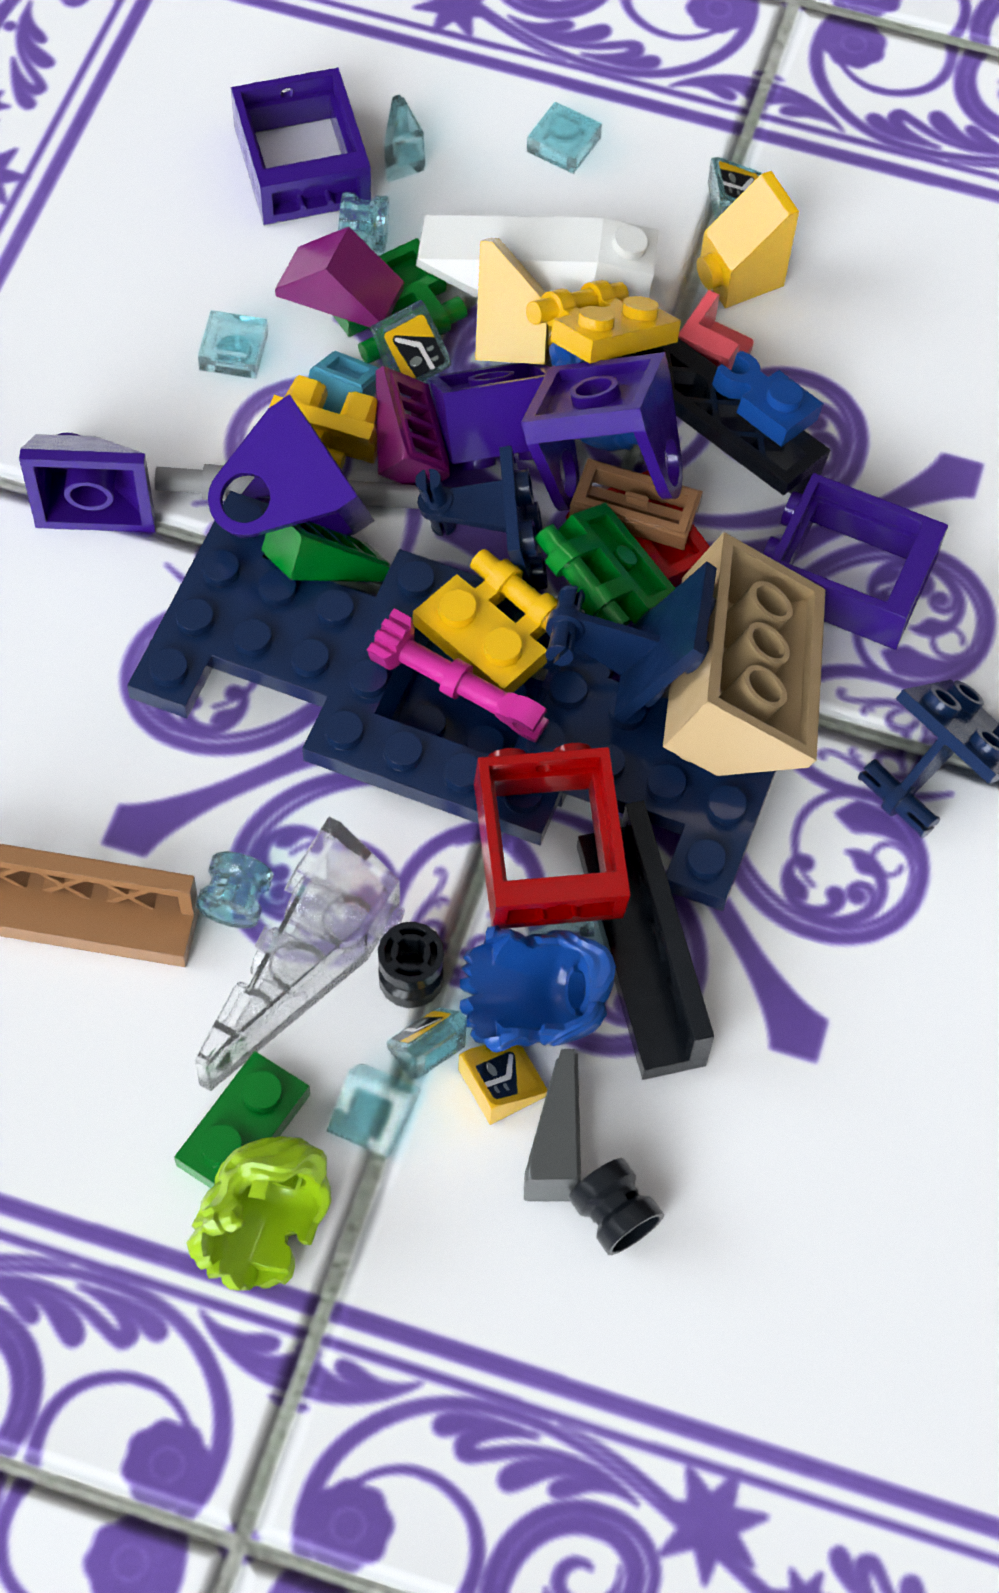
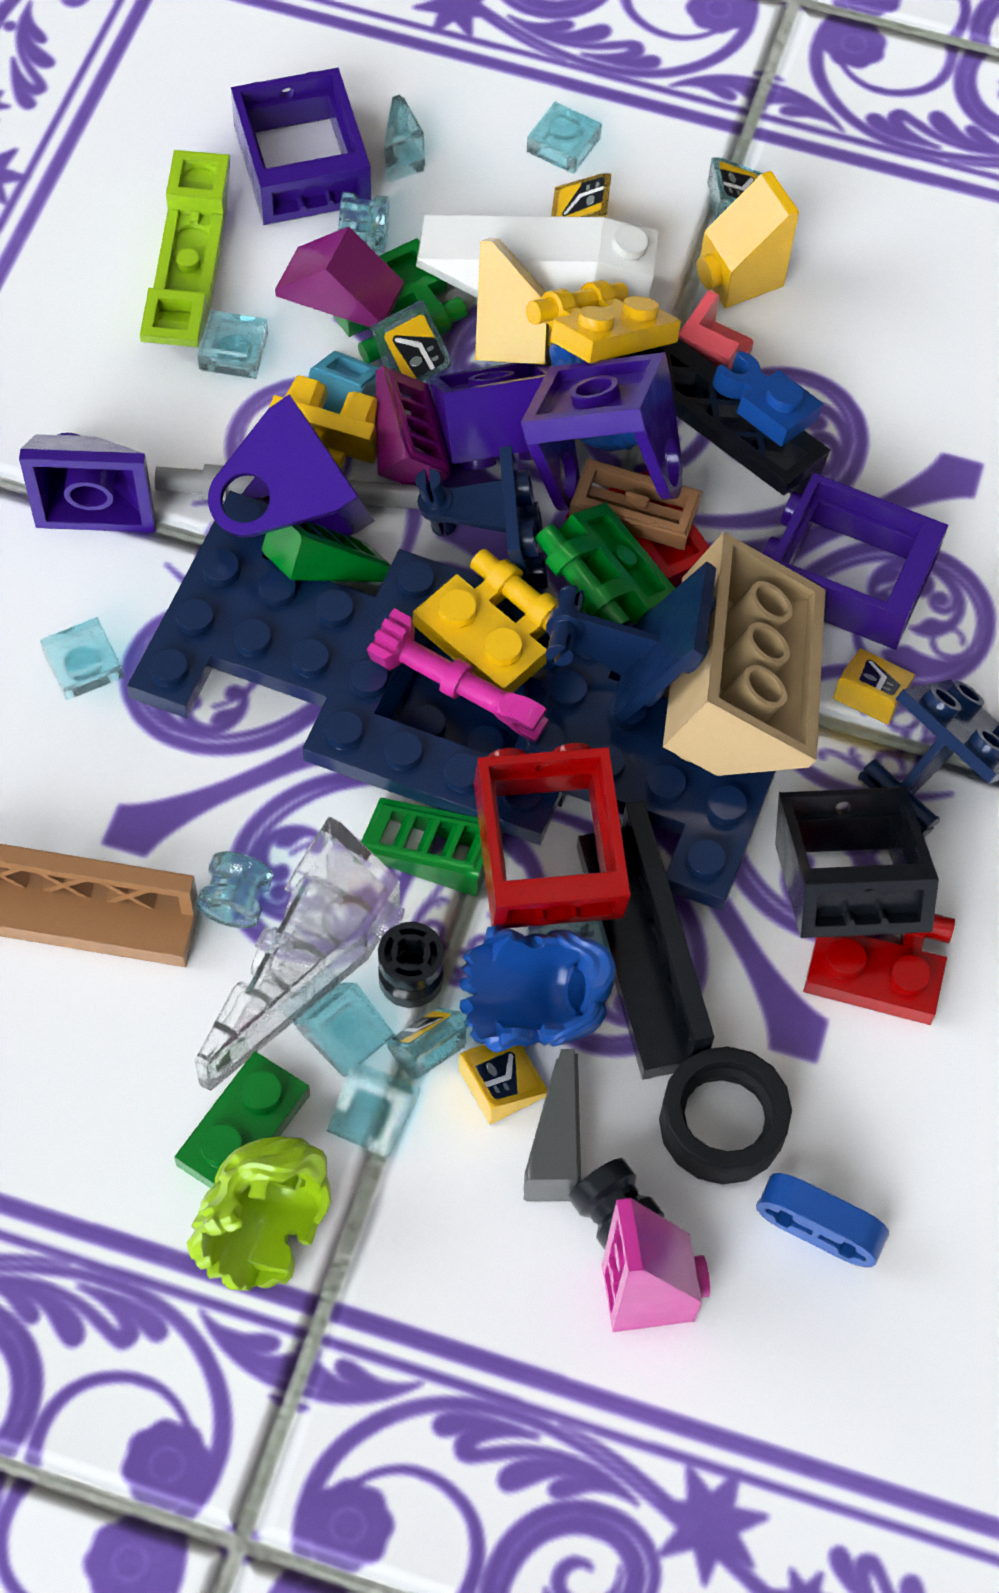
(81, 658): none -> clear light blue plate
(189, 250): none -> lime slope
(344, 1027): none -> clear light blue slope
(440, 869): none -> green slope
(583, 197): none -> slope
(651, 1270): none -> dark pink slope
(735, 1067): none -> black tyre
(822, 1220): none -> blue beam
(856, 897): none -> black window
(872, 685): none -> yellow slope
(881, 973): none -> red plate

